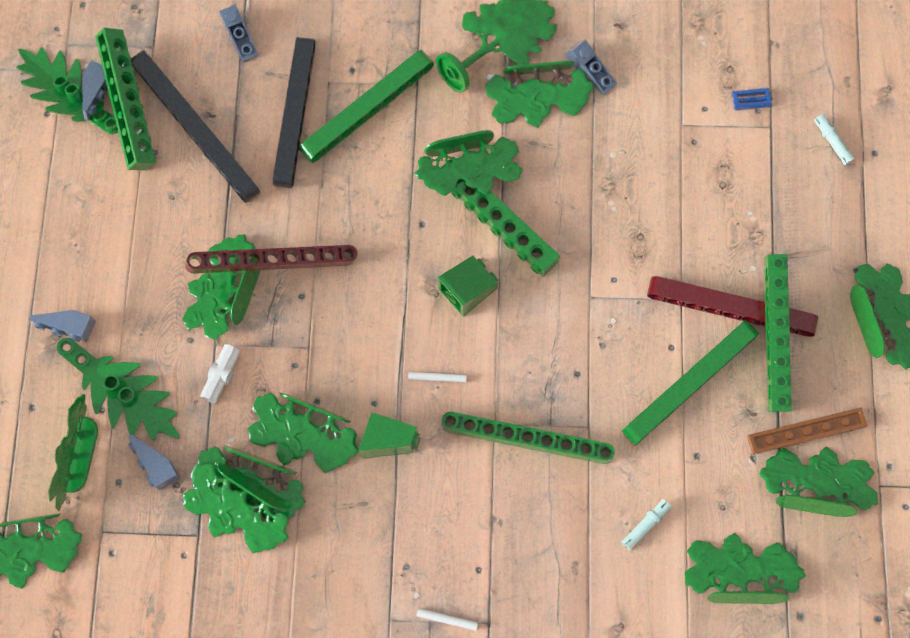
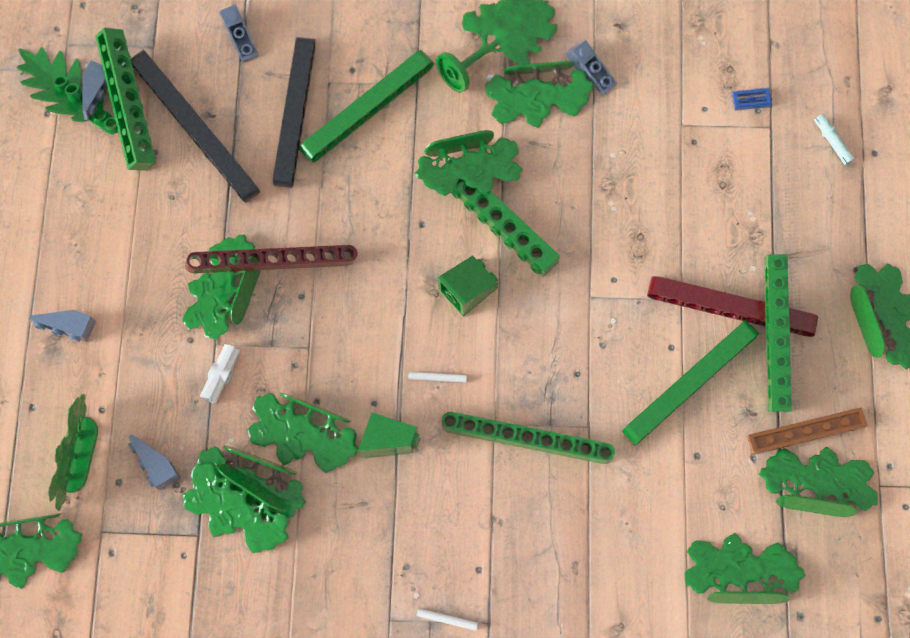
(121, 391): green plant -> none
(653, 517): light aqua pin -> none

